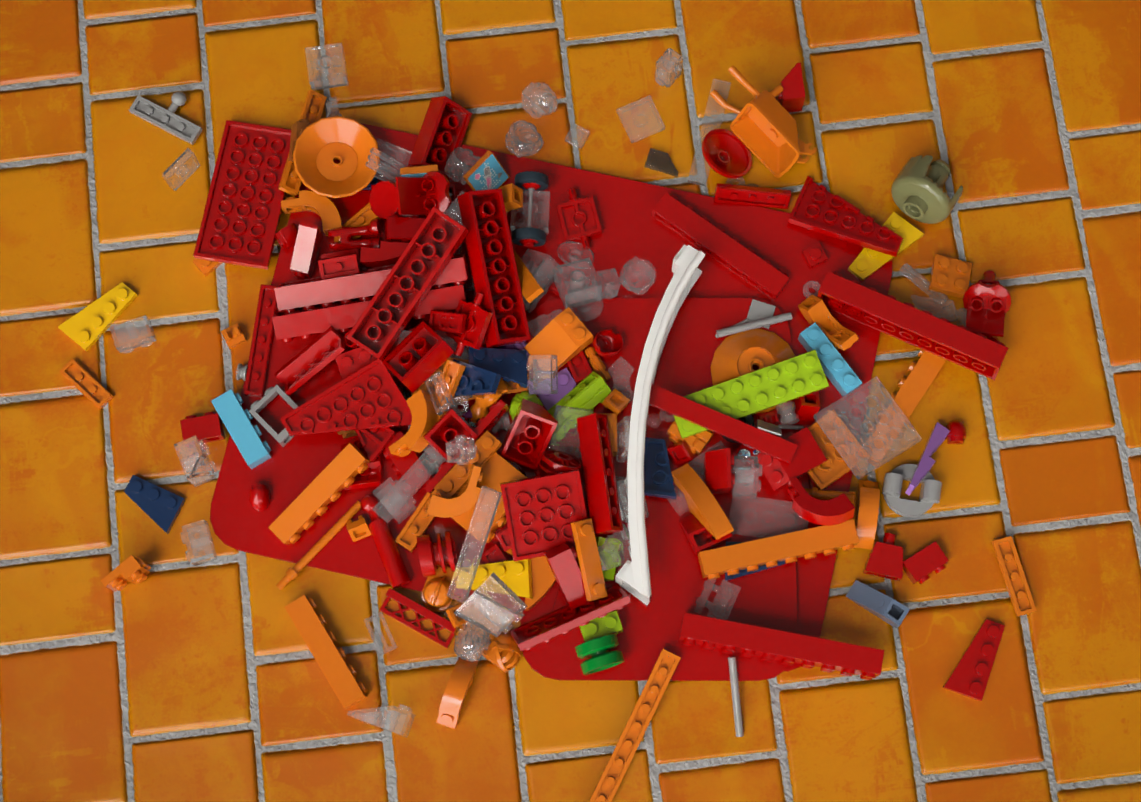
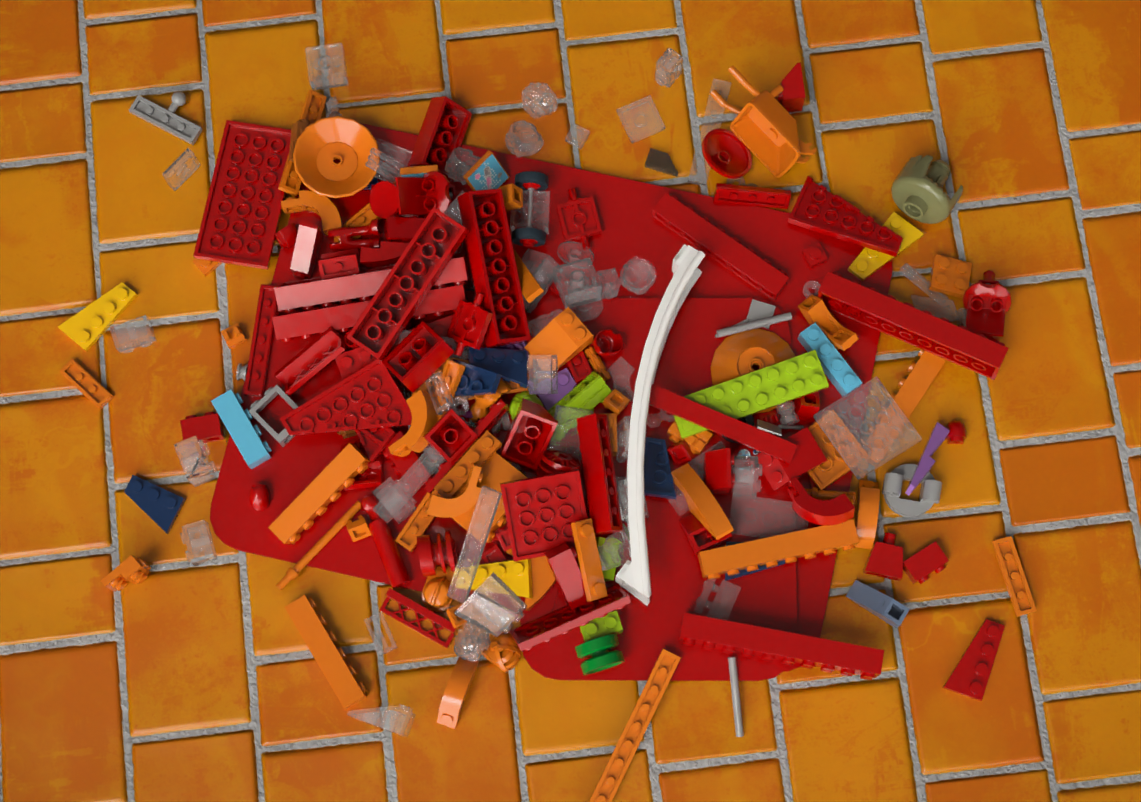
(447, 321): red plate -> none
(460, 450): clear brick -> none

